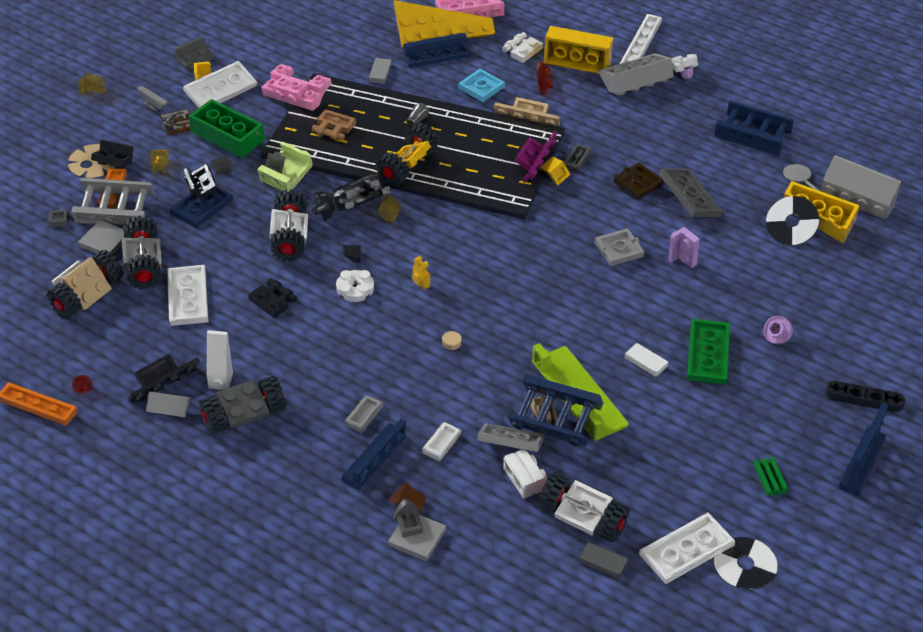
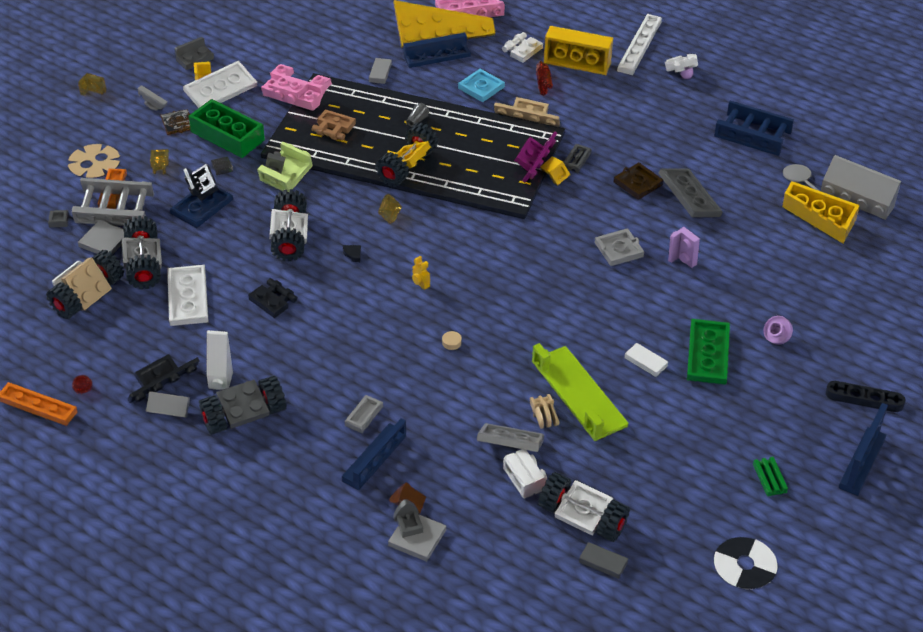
(114, 154): black bracket -> none
(349, 195): black animal -> none
(362, 279): white plate -> none
(441, 441): white tile -> none
(552, 391): dark blue fence -> none
(637, 73): light grey slope -> none
(686, 548): white tile -> none
(792, 235): sticker -> none

